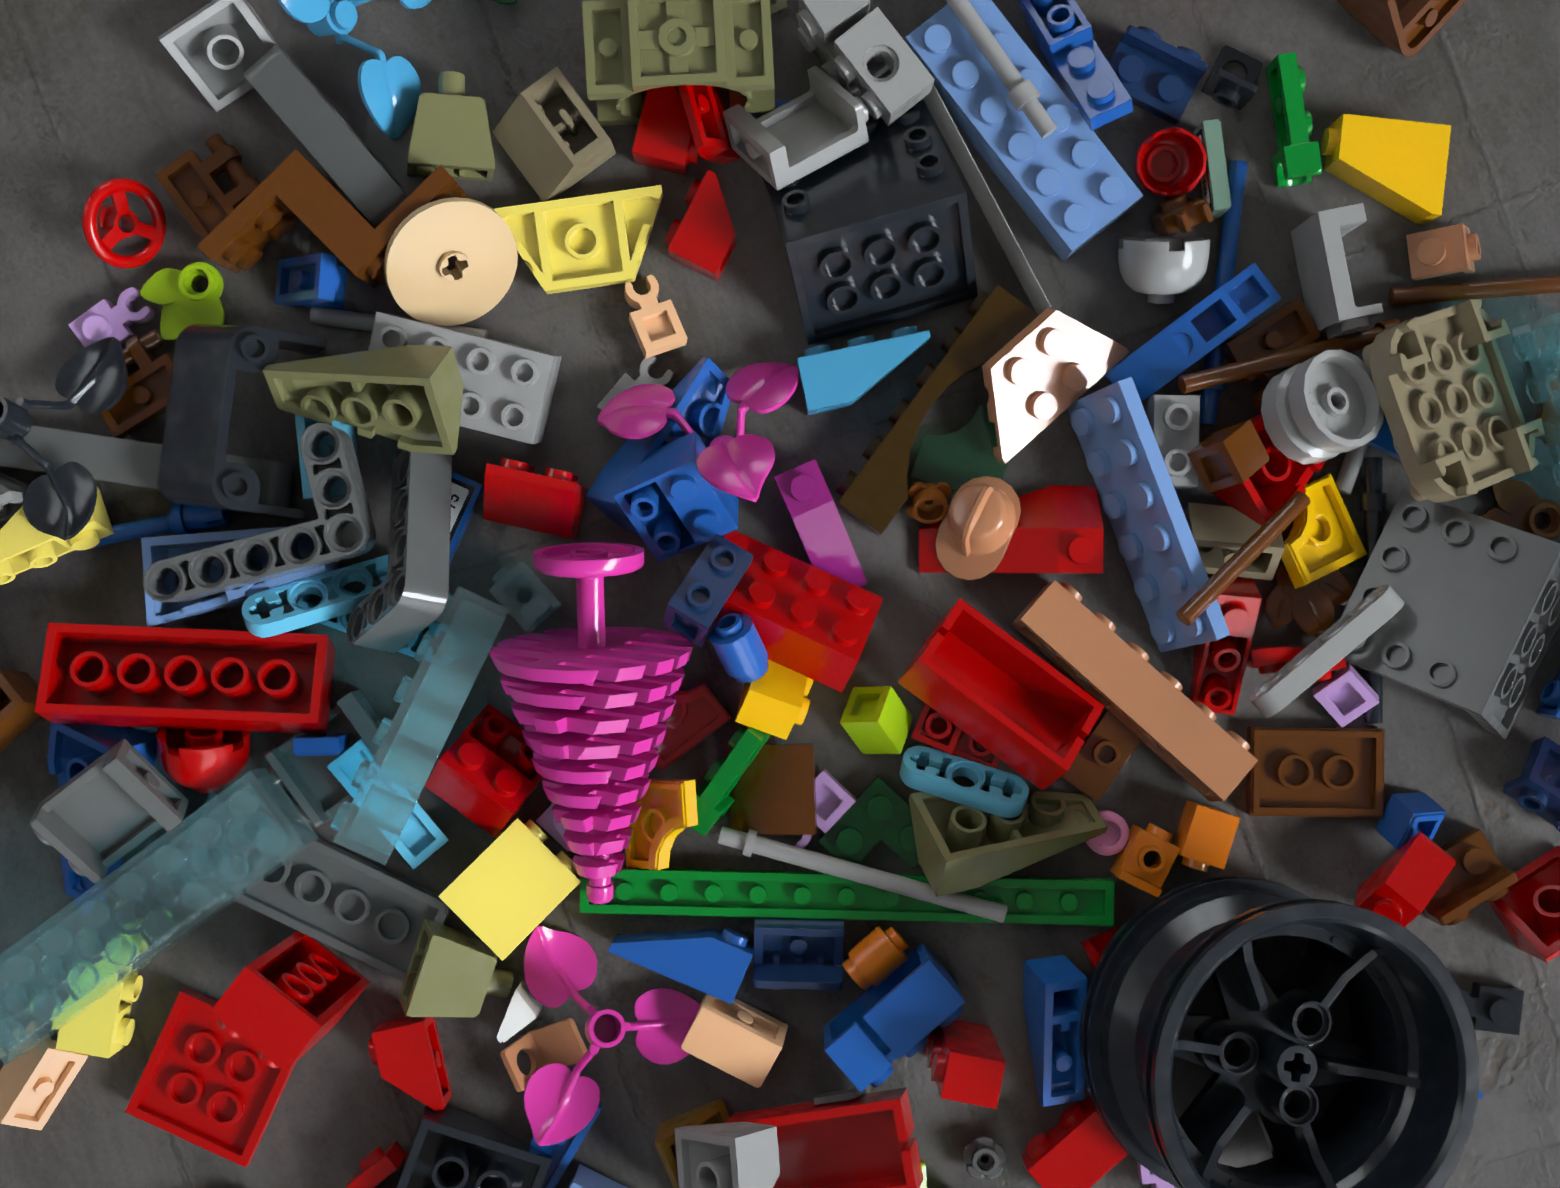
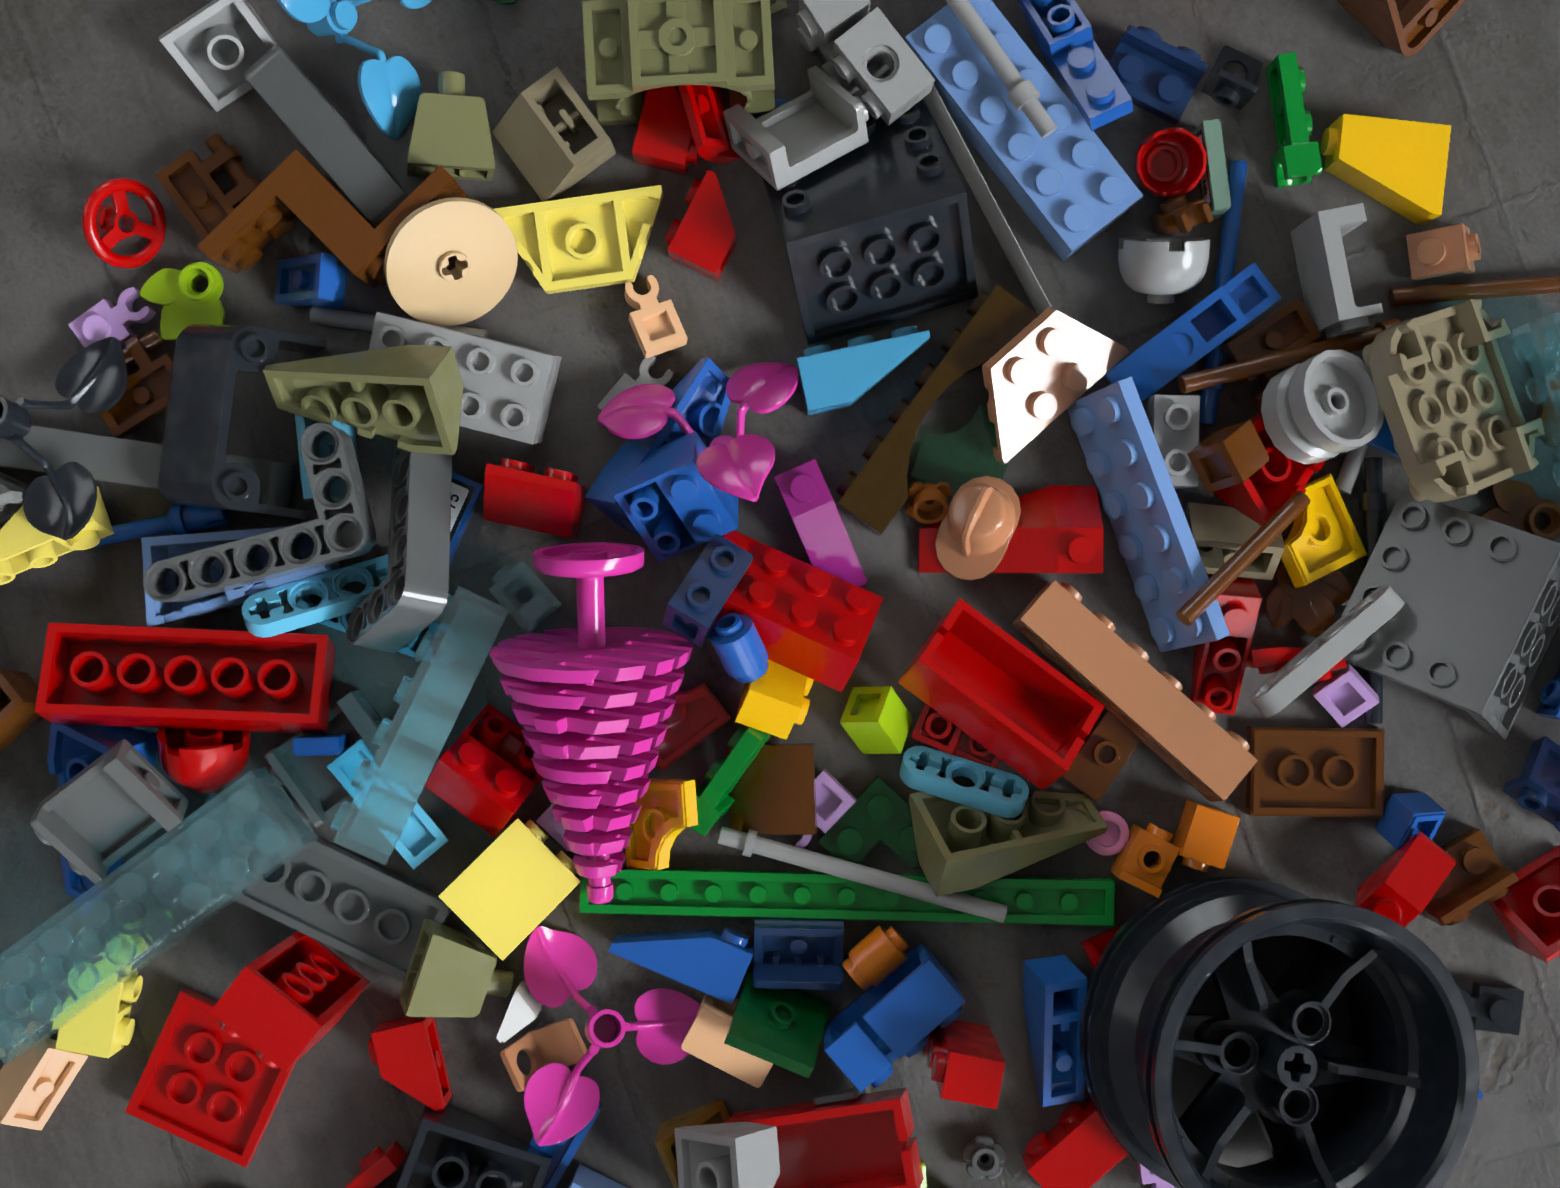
(778, 1026): none -> dark green plate

